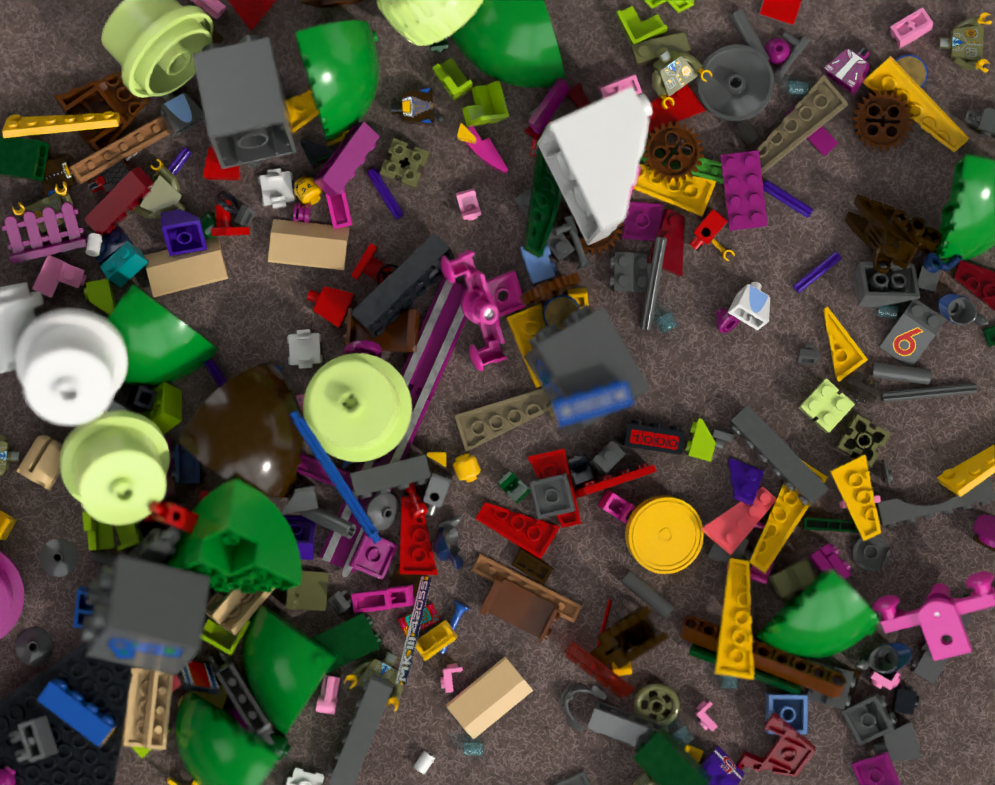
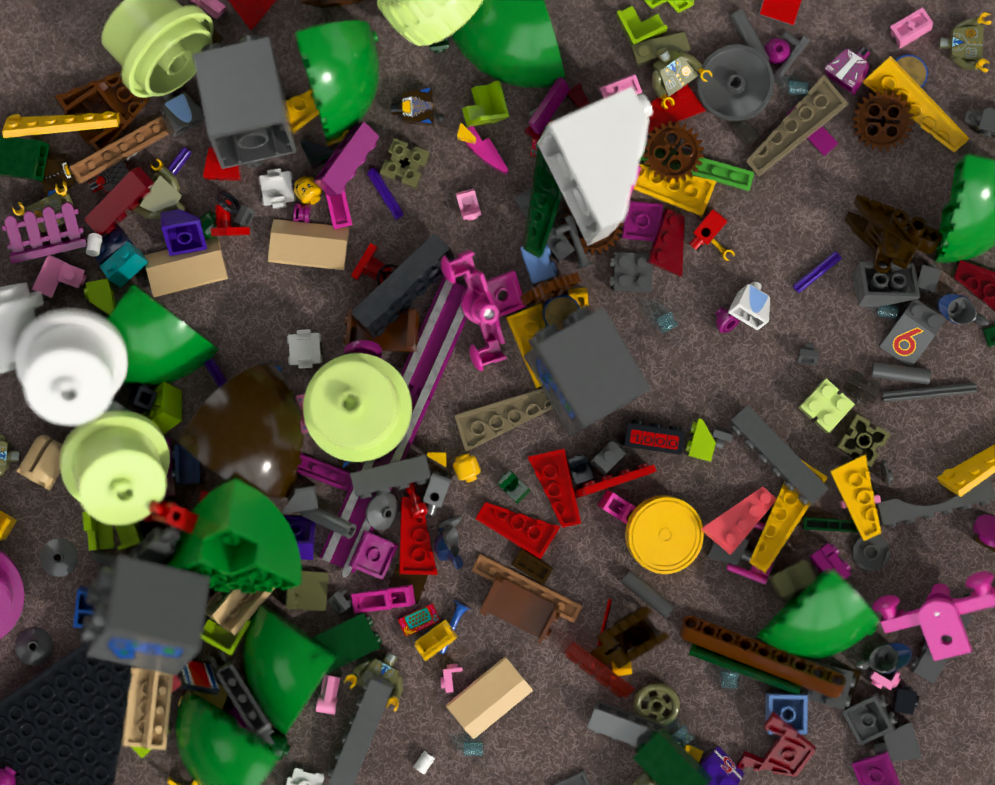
(36, 739): dark grey brick -> none
(77, 712): blue brick -> none
(331, 304): red torso -> none
(335, 476): blue piece -> none
(413, 630): sticker -> none
(452, 79): lime panel -> none
(552, 496): dark grey tile -> none
(567, 695): dark grey helmet -> none
(591, 404): blue brick -> none
(653, 283): dark grey axle -> none
(706, 722): bright pink bracket -> none
(735, 638): yellow wing -> none
(744, 190): magenta plate -> none
(744, 480): dark purple wing -> none
(787, 199): dark purple axle -> none
(844, 351): yellow wing -> none
(933, 263): dark blue plate -> none

